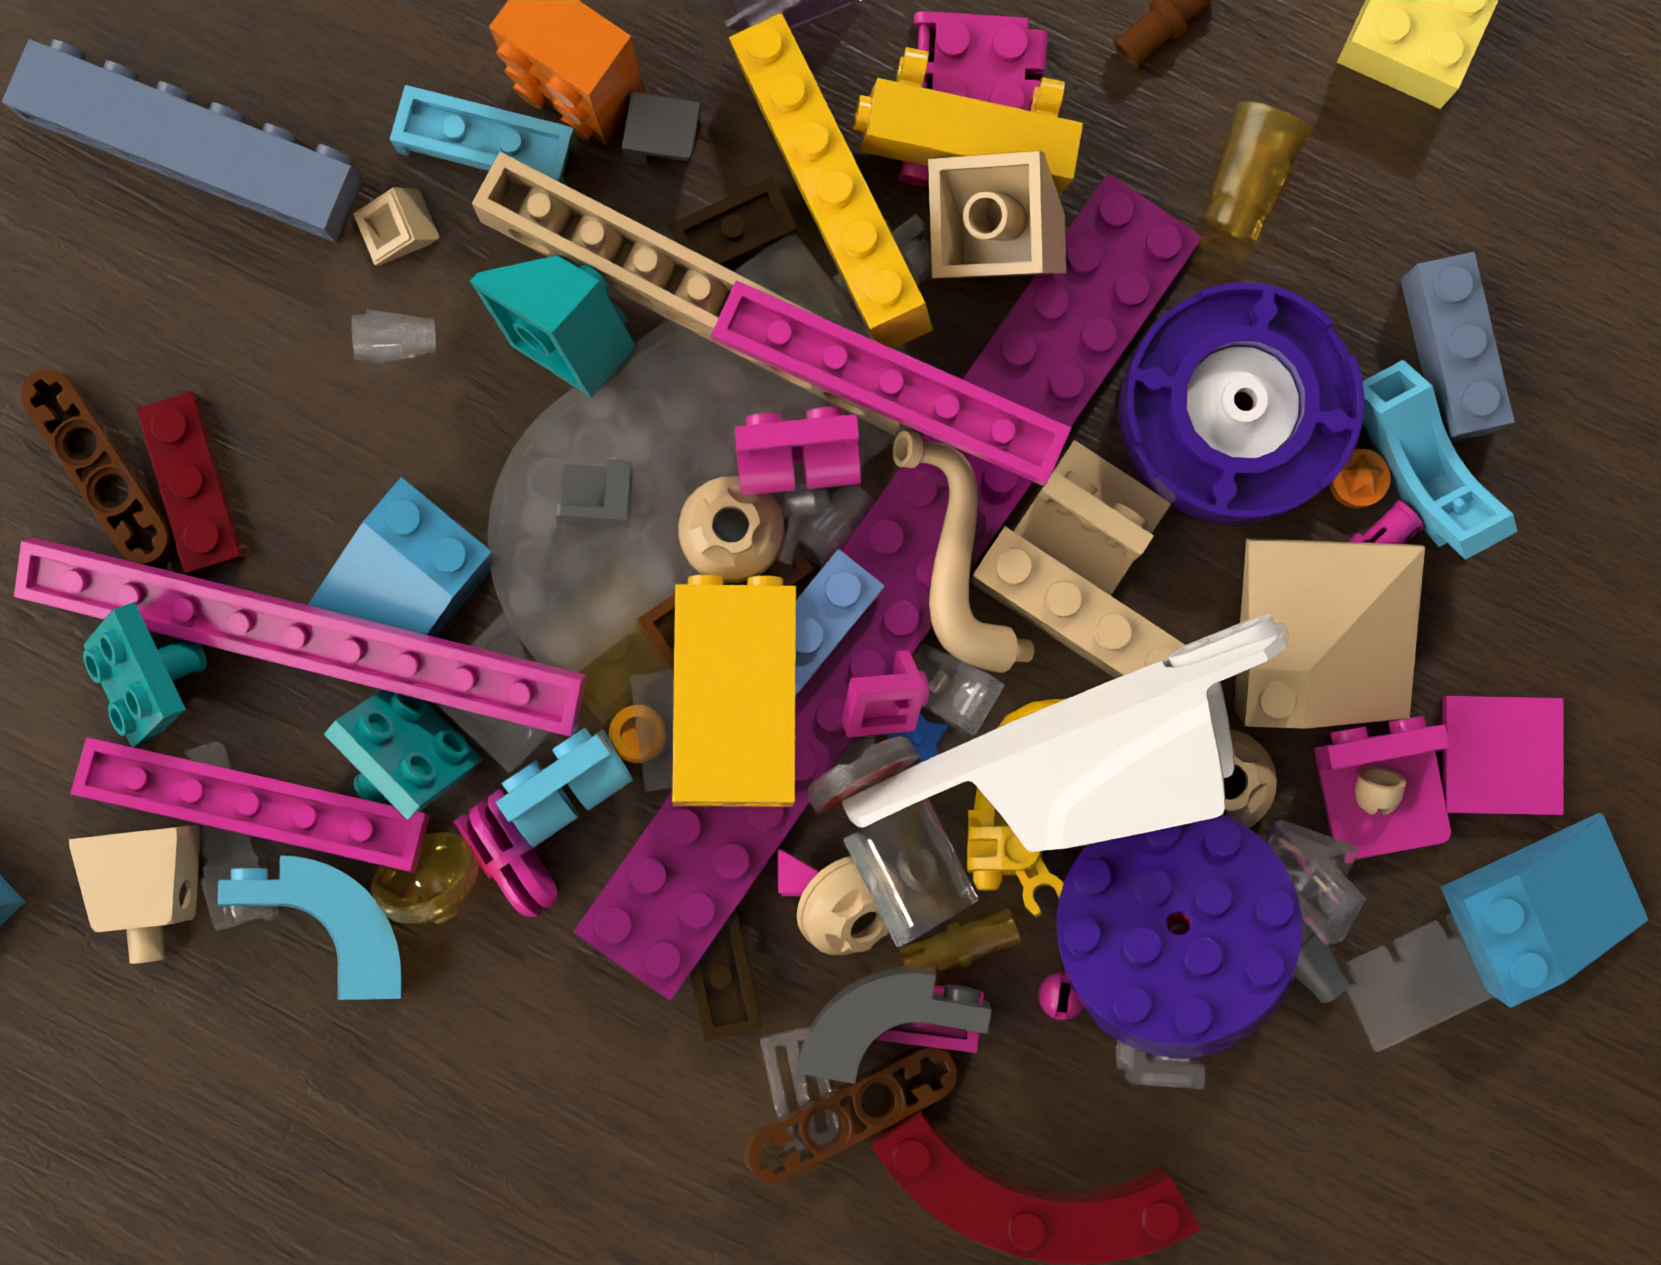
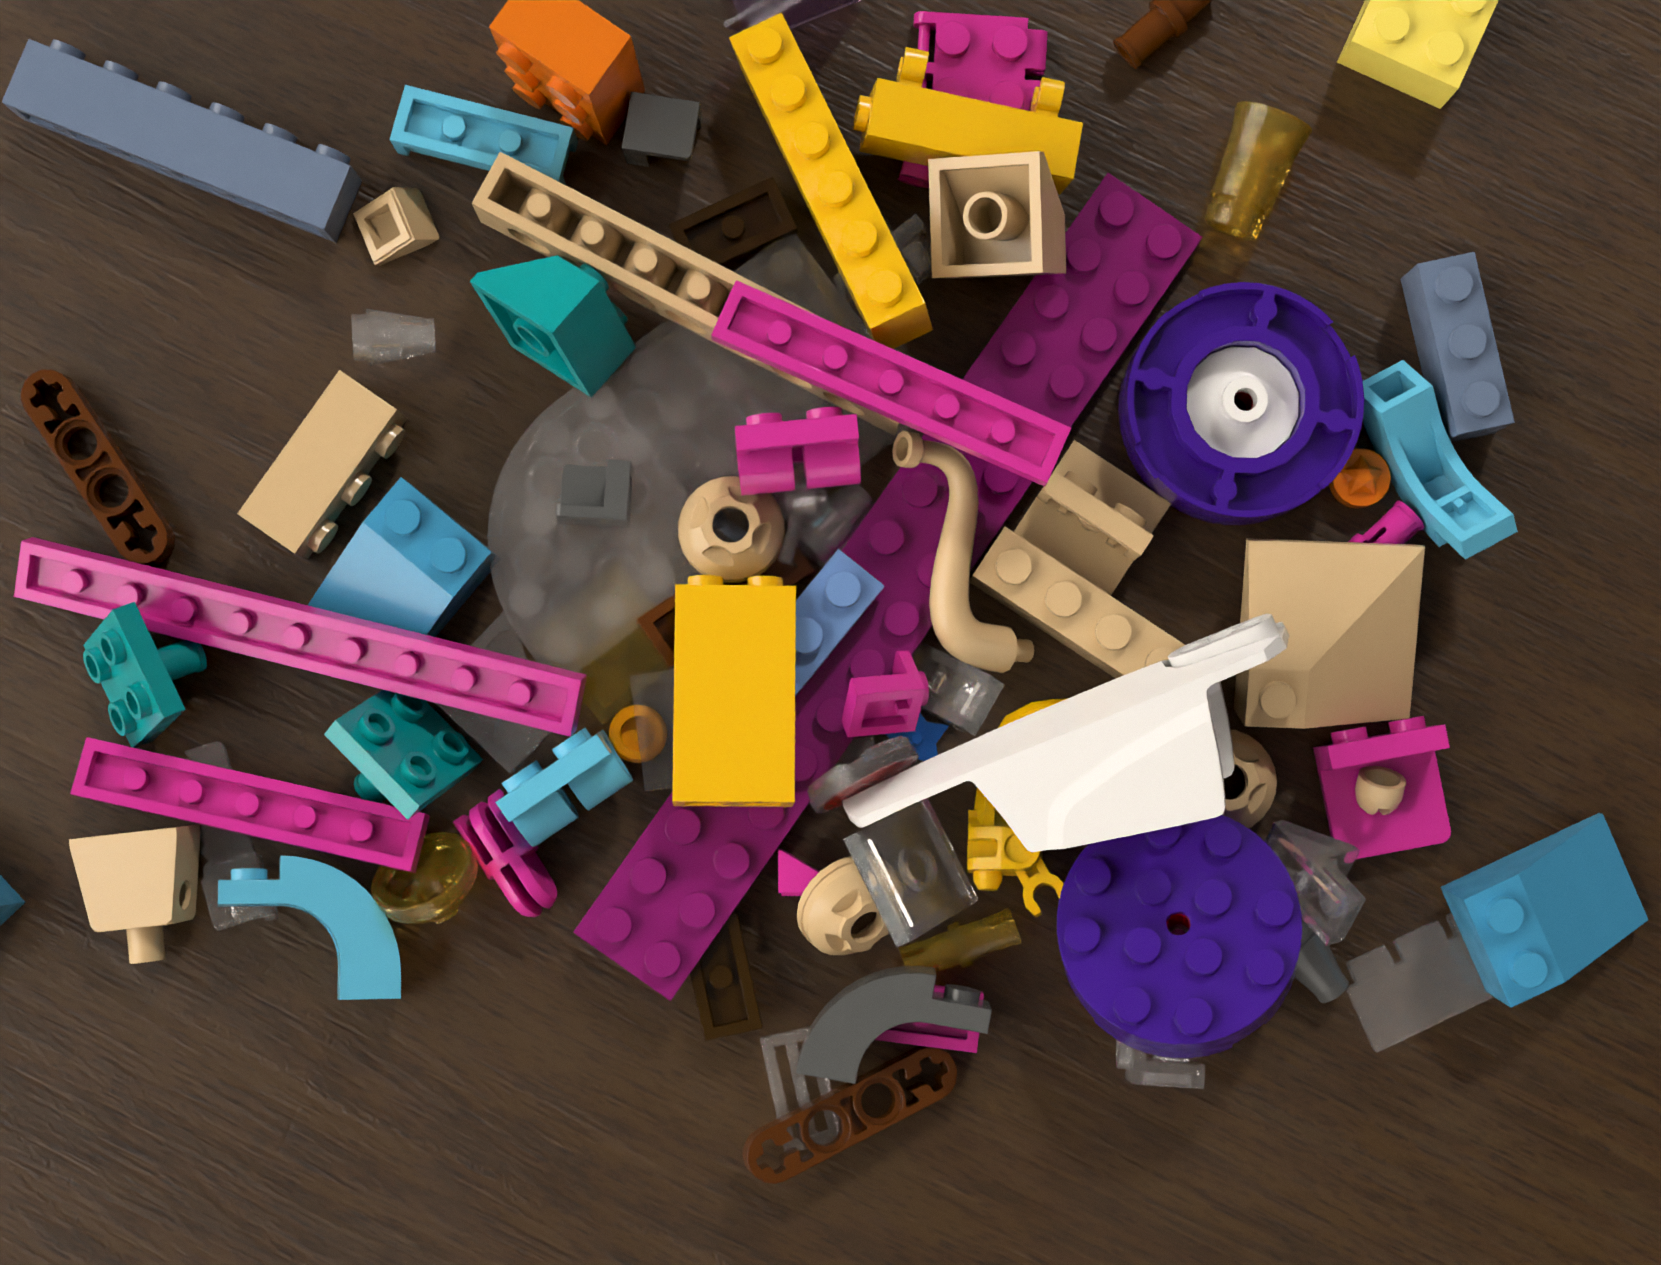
(190, 483): dark red plate -> none
(324, 466): none -> tan brick
(1029, 1220): dark red brick -> none
(1049, 997): dark pink hinge -> none
(1503, 755): dark pink tile -> none

